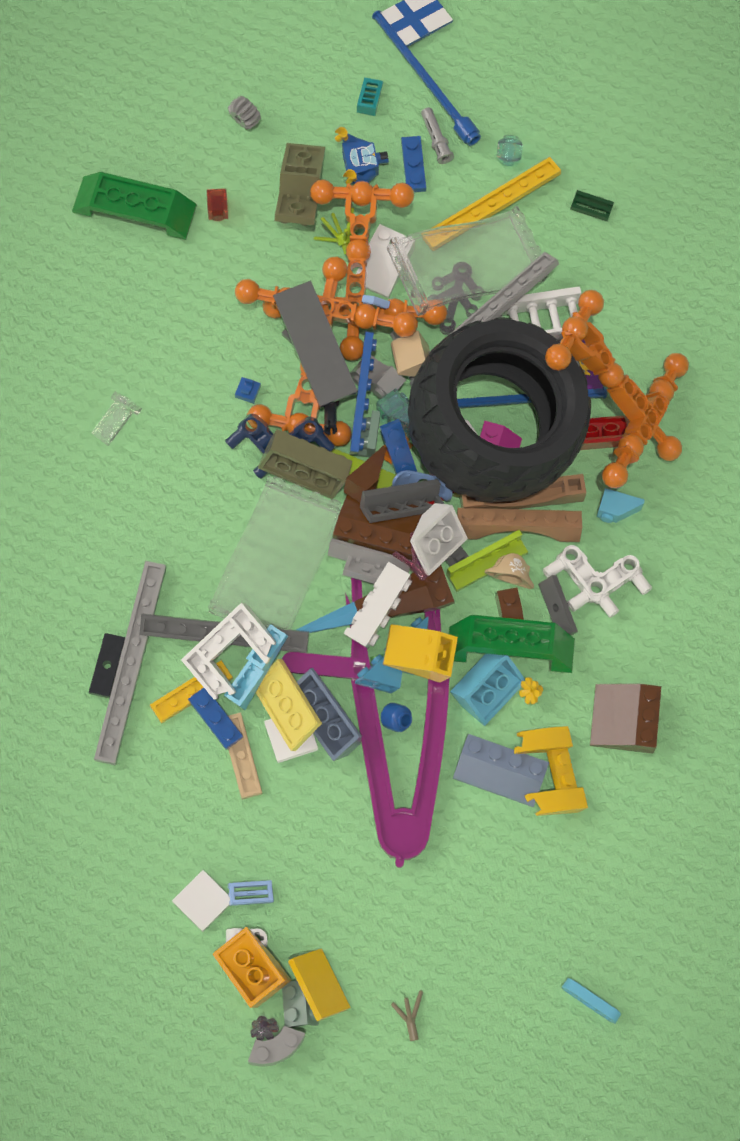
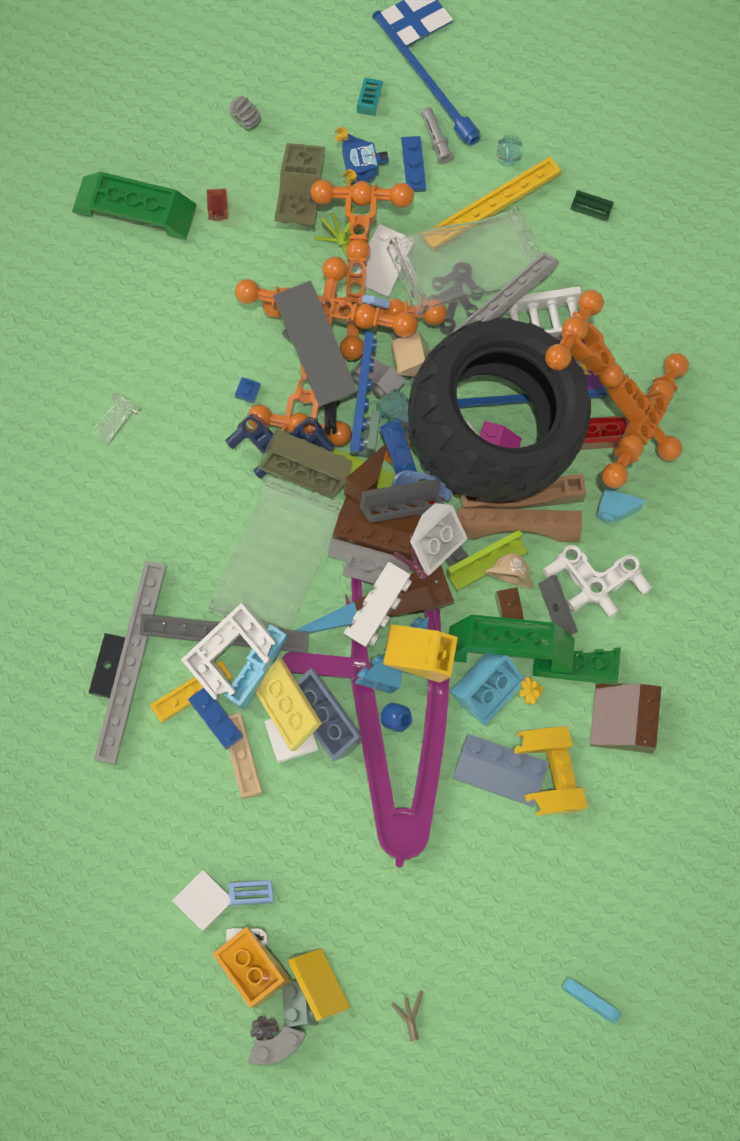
(587, 667): none -> green wing

